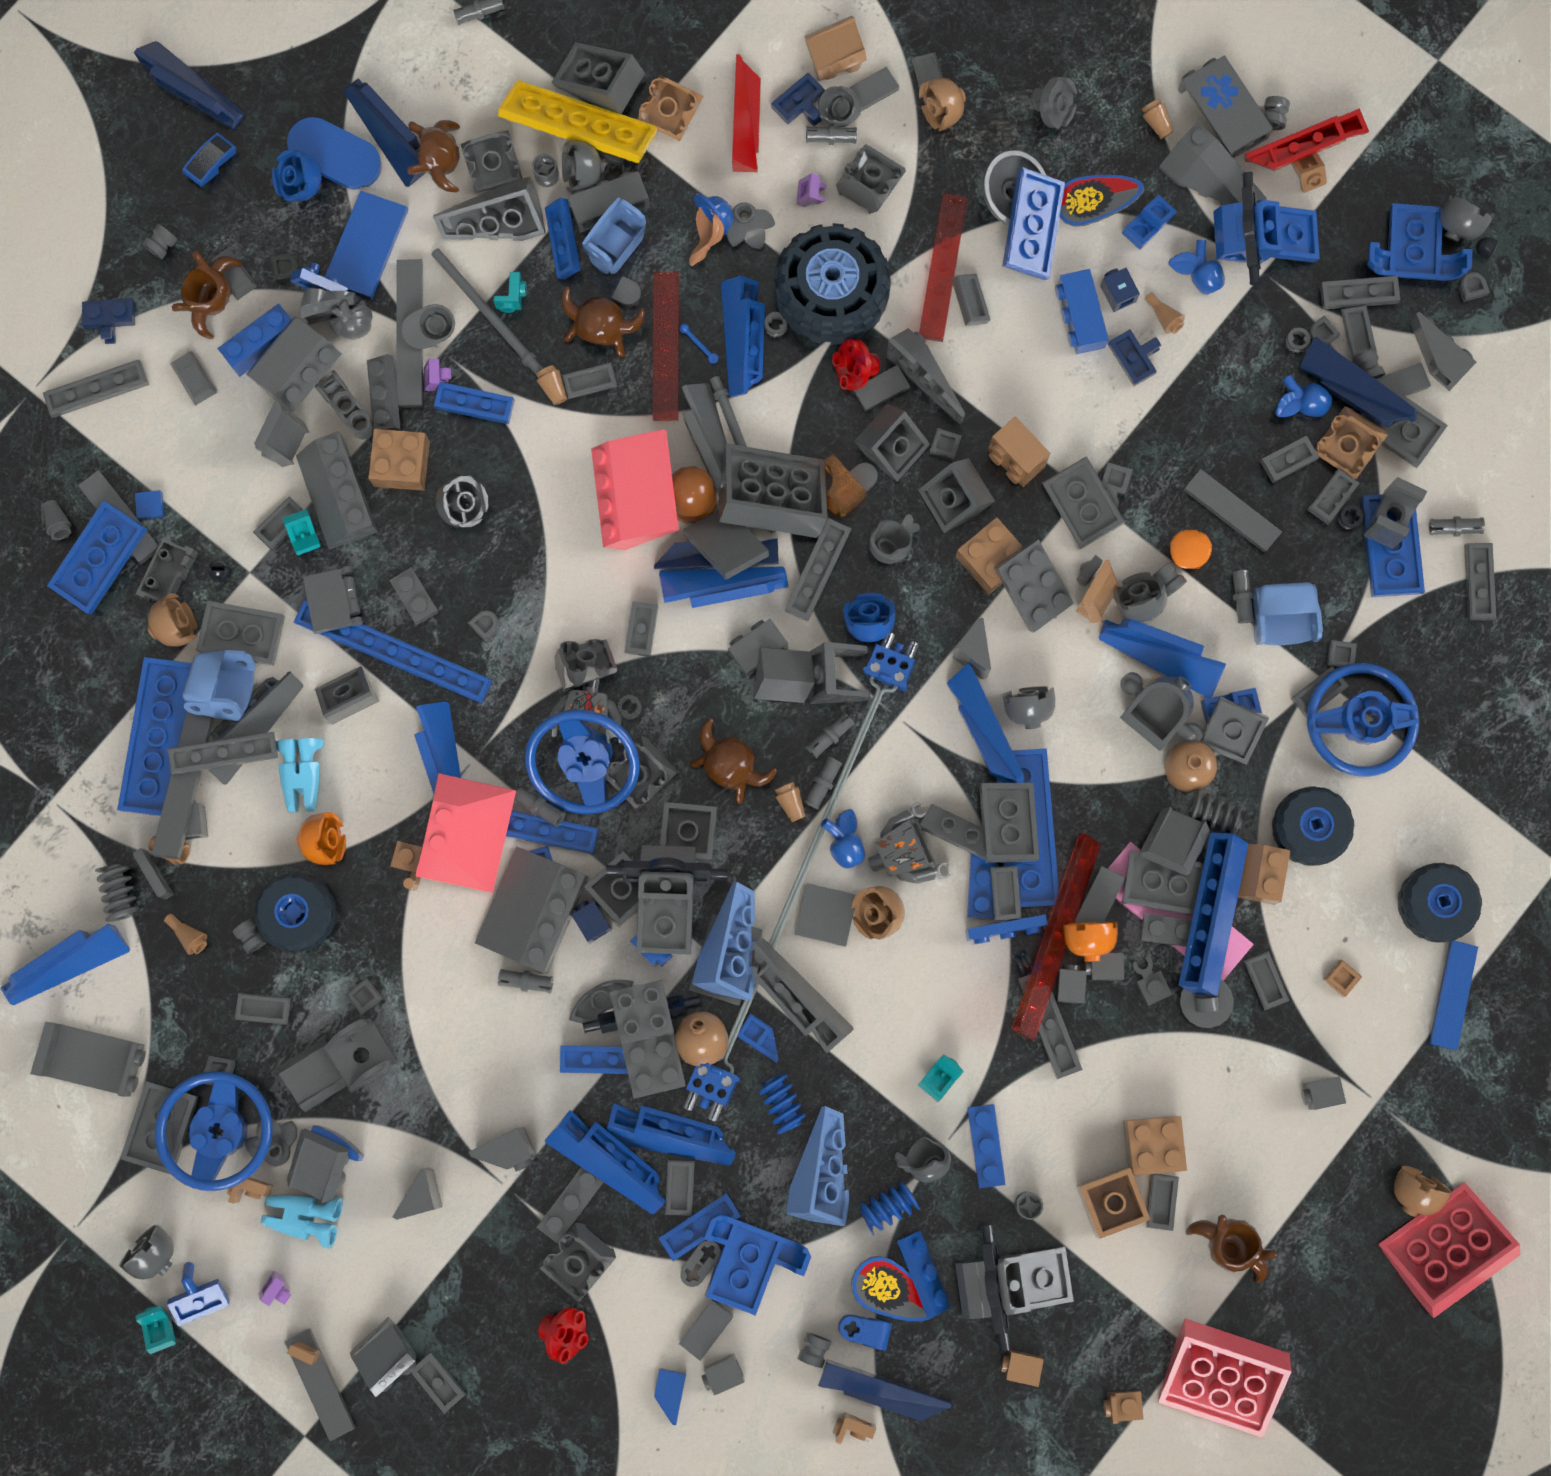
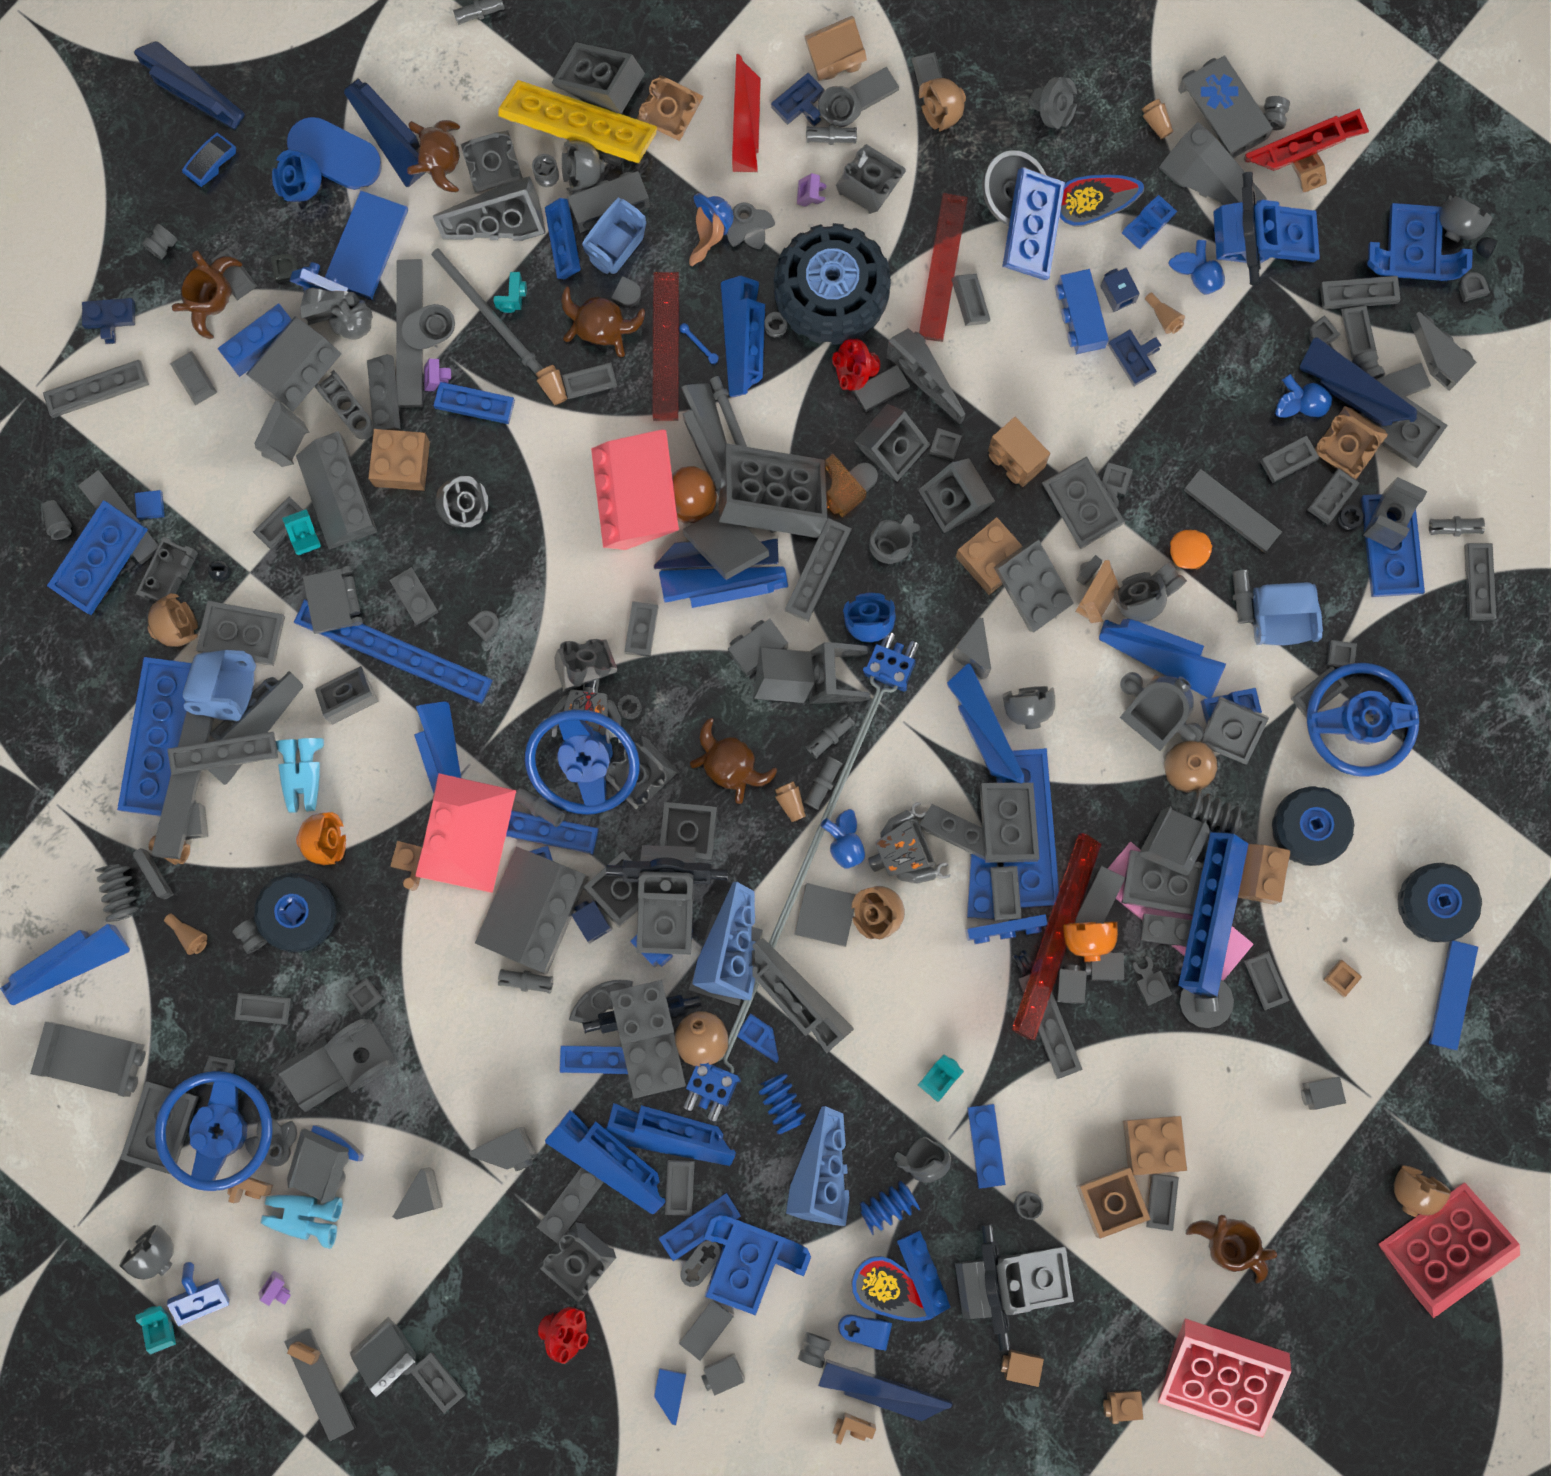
(1289, 340): dark grey bush -> none

